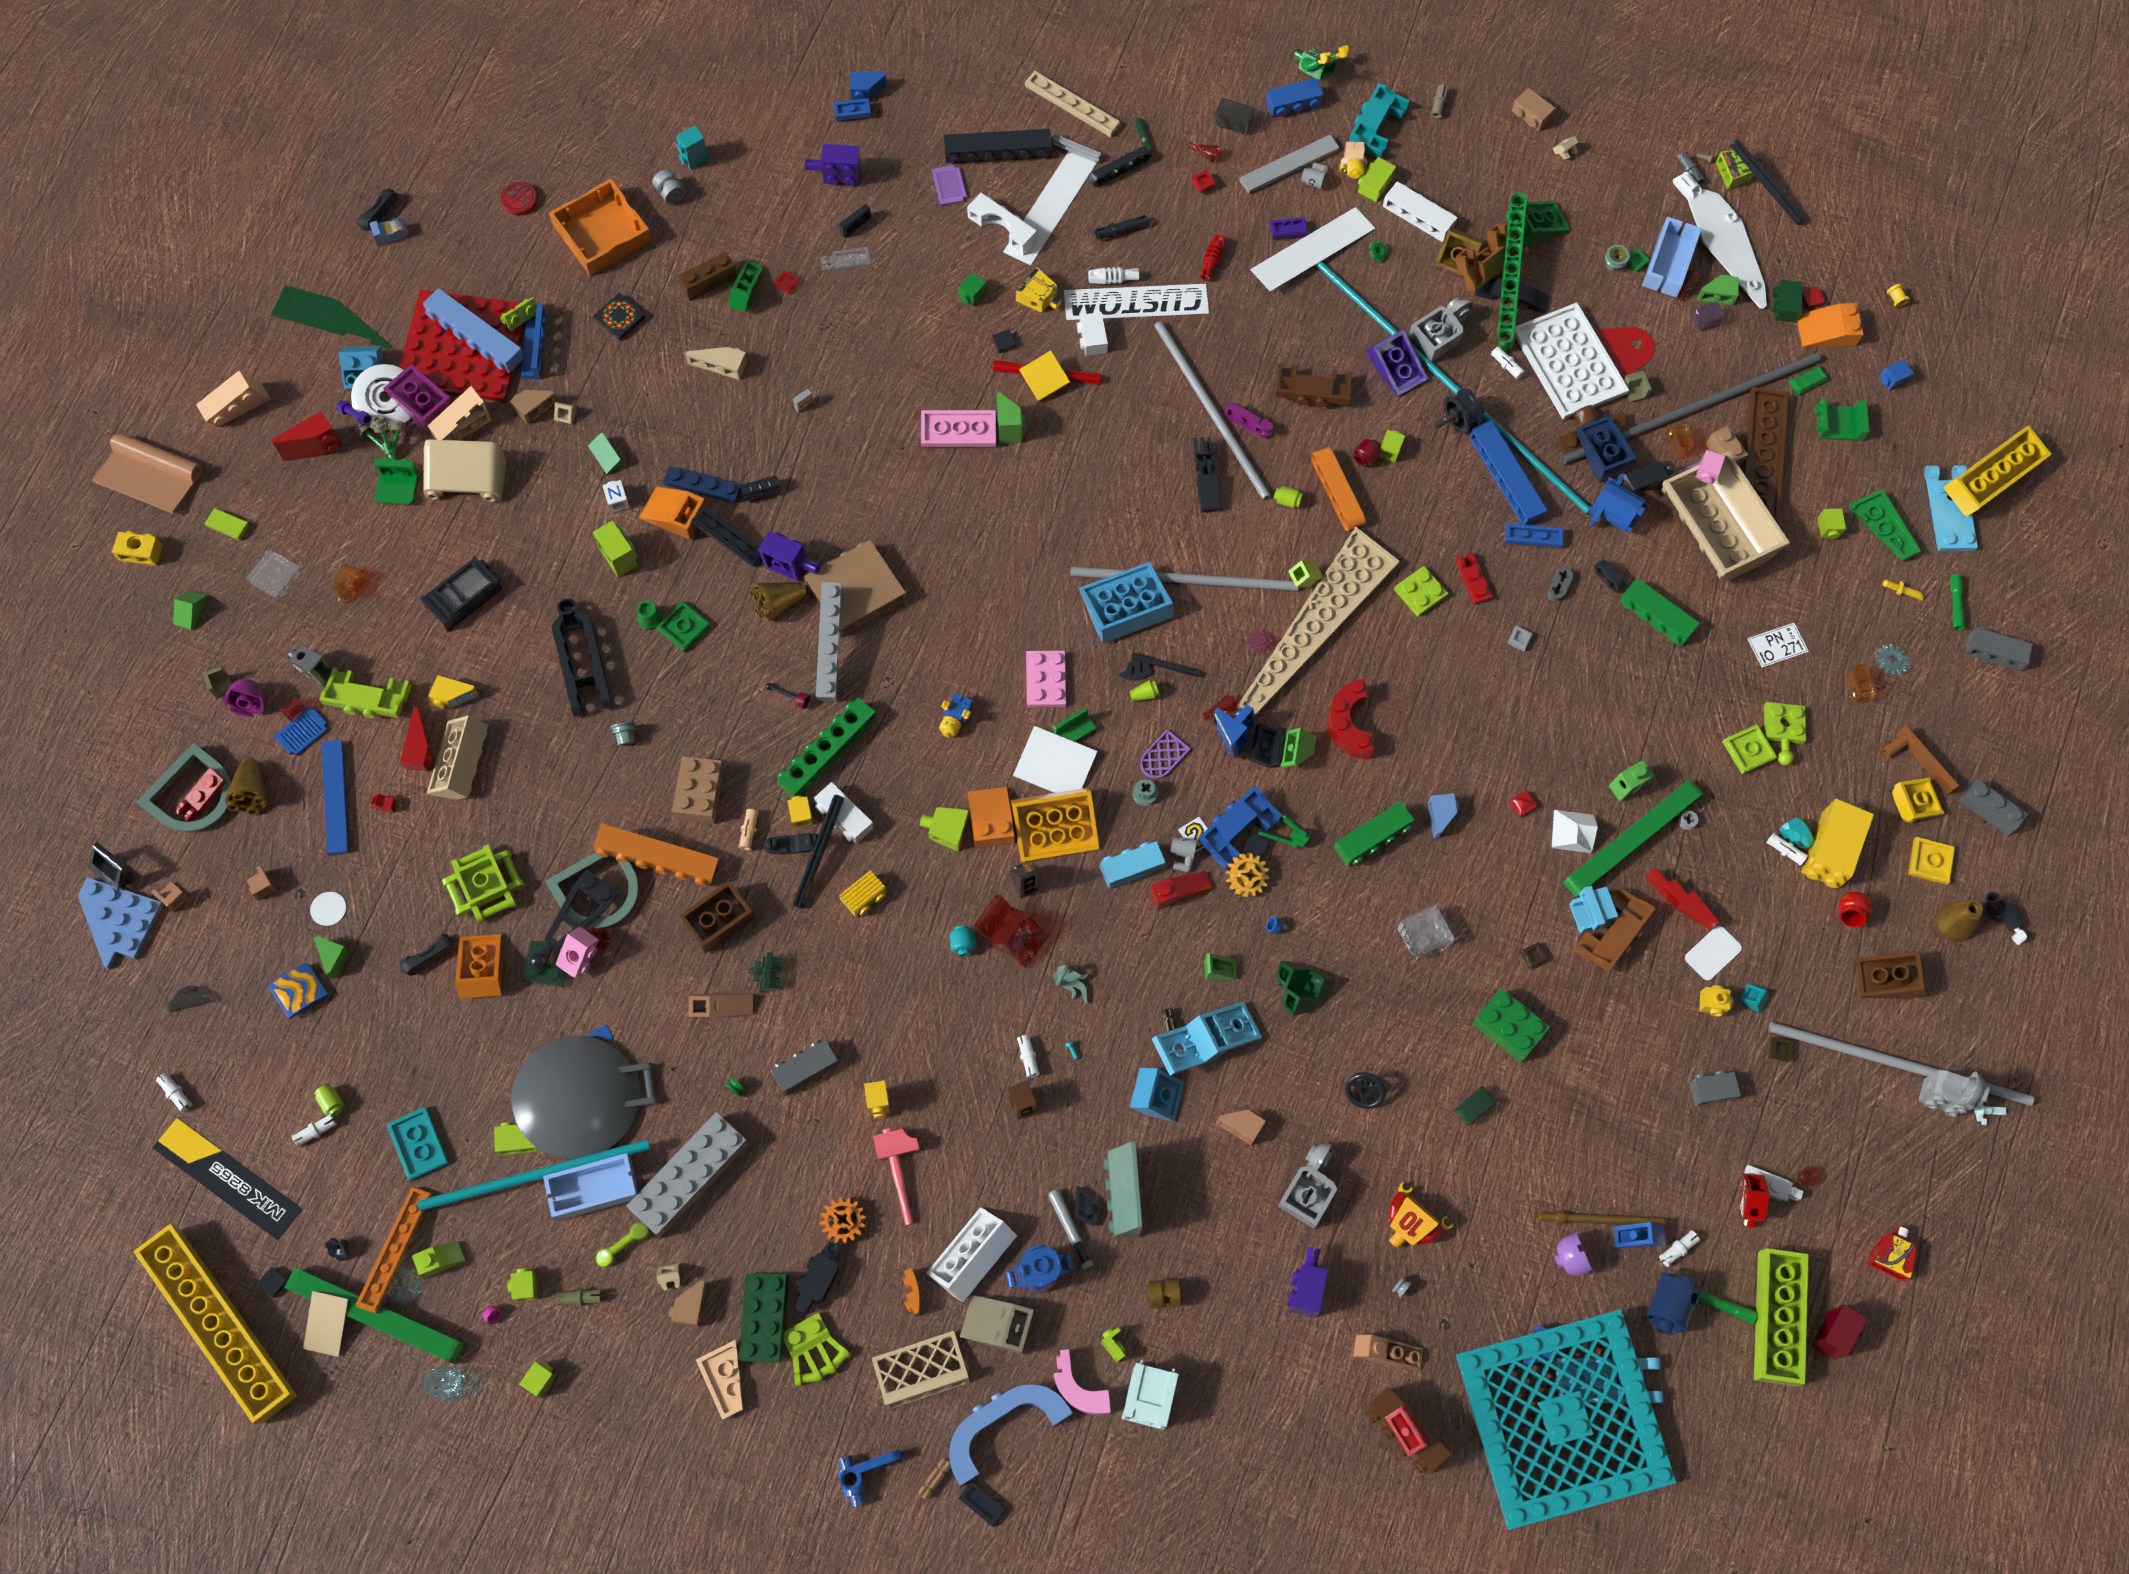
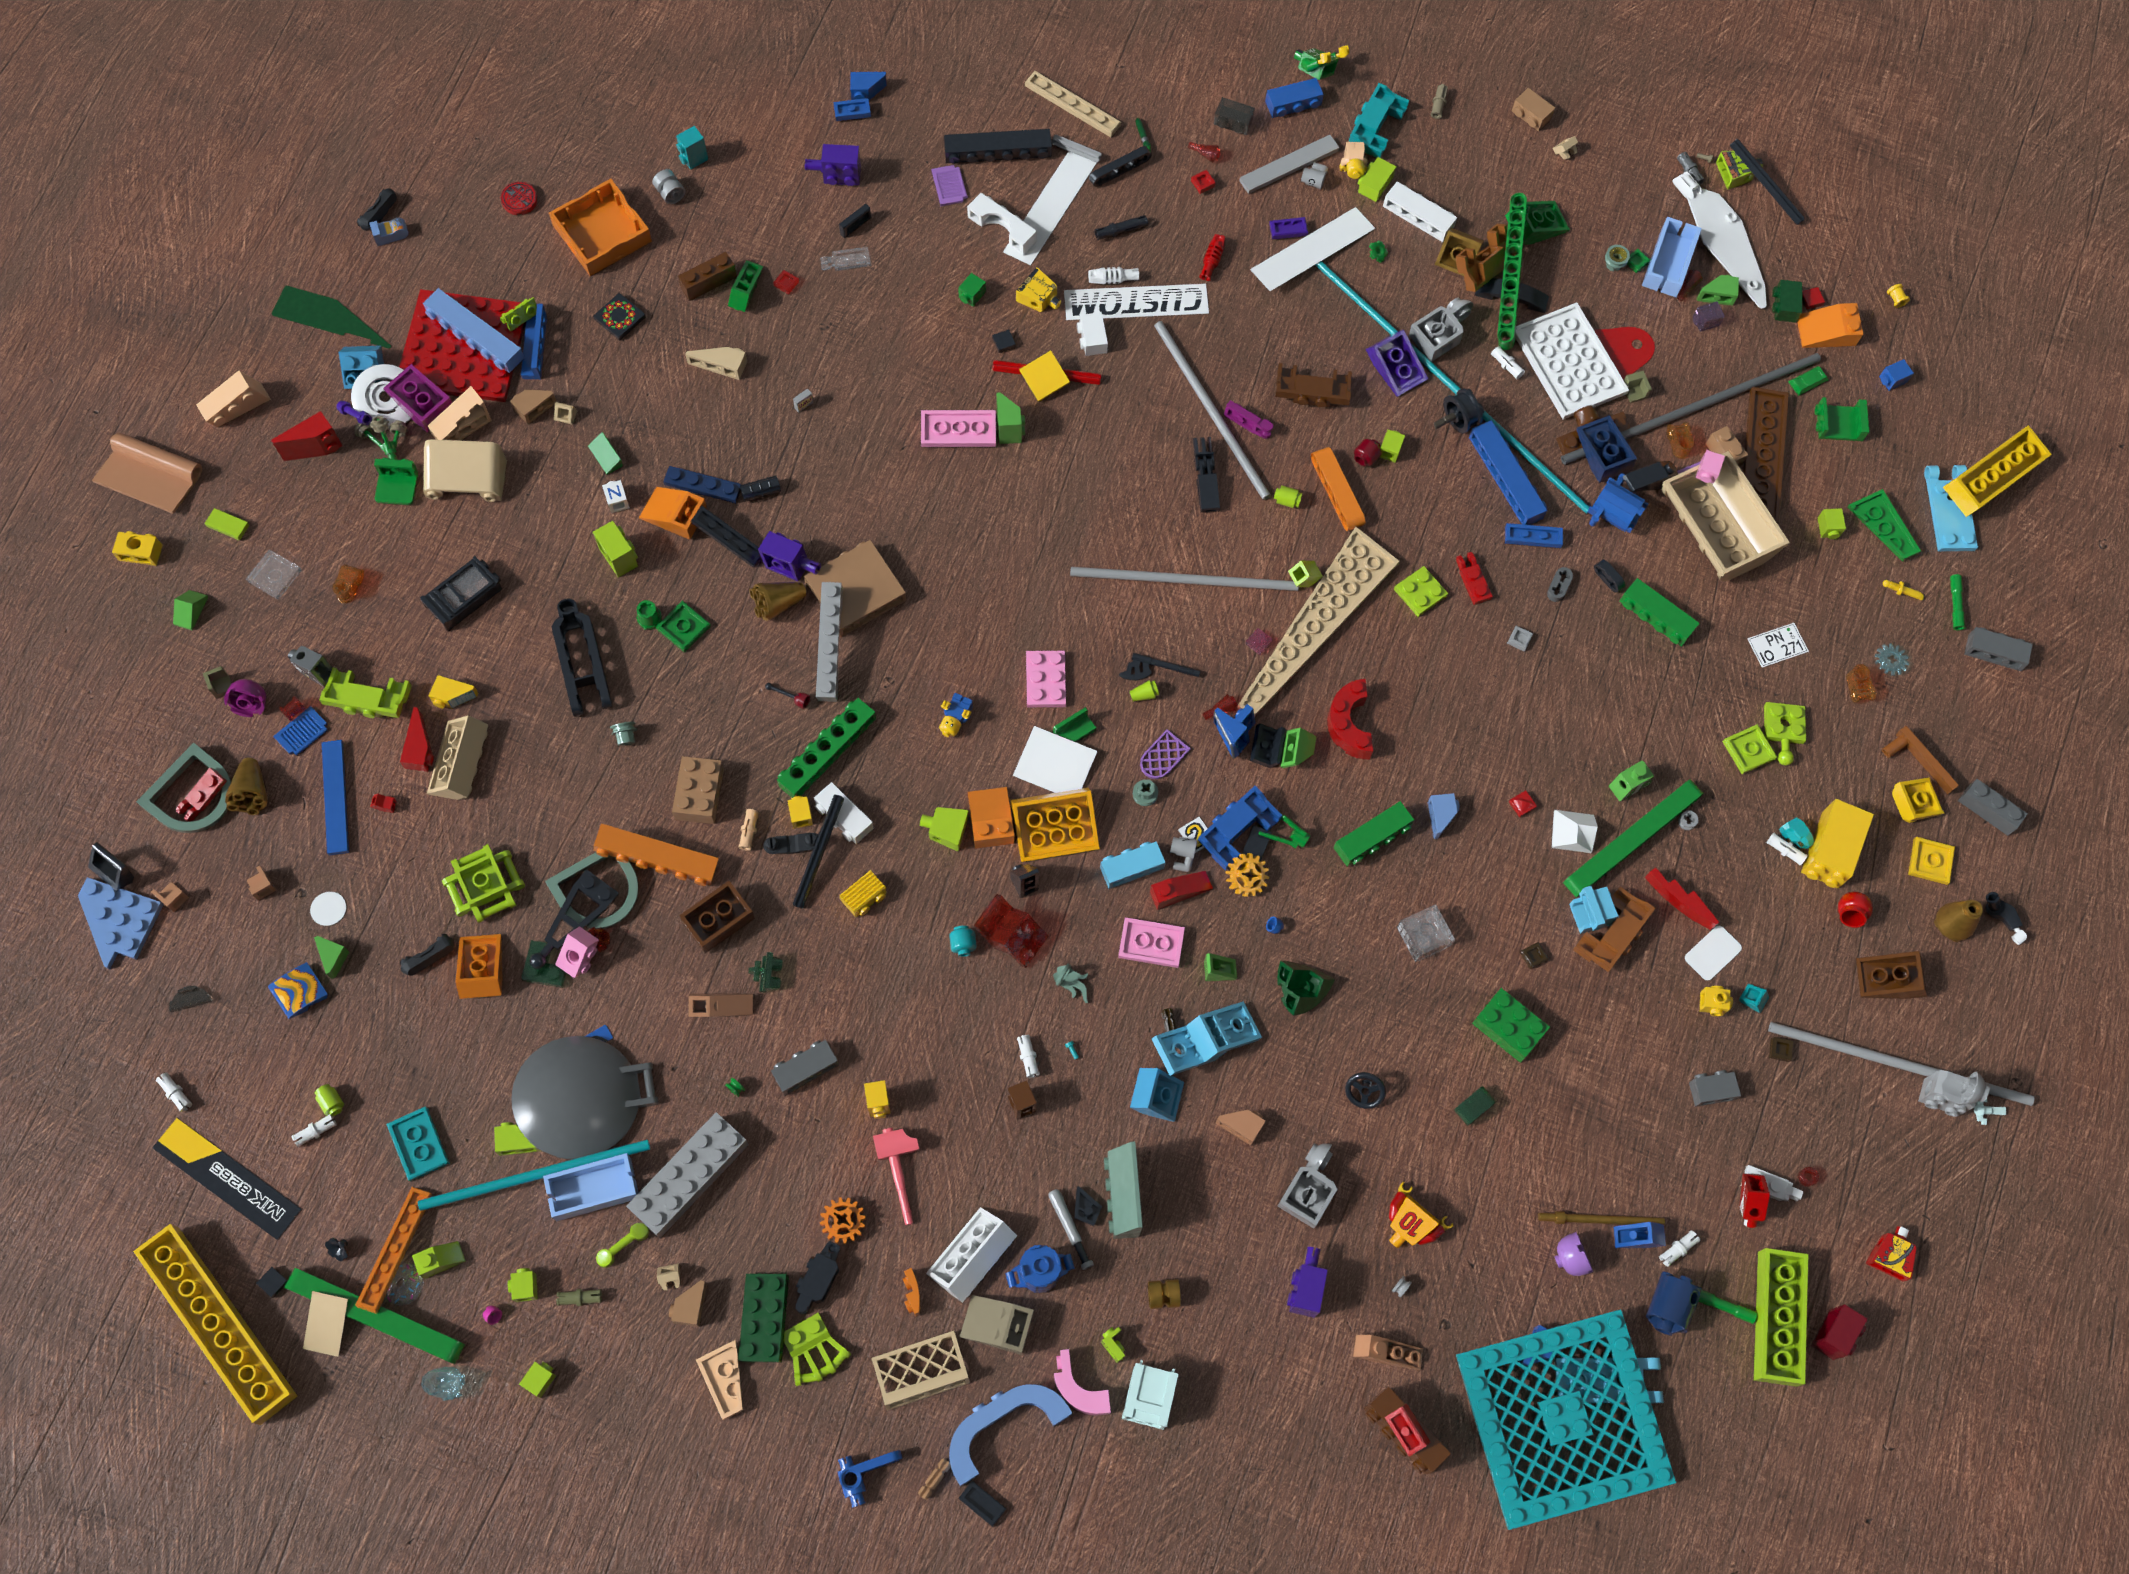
(1127, 602): dark azure slope -> none
(1151, 942): none -> bright pink plate

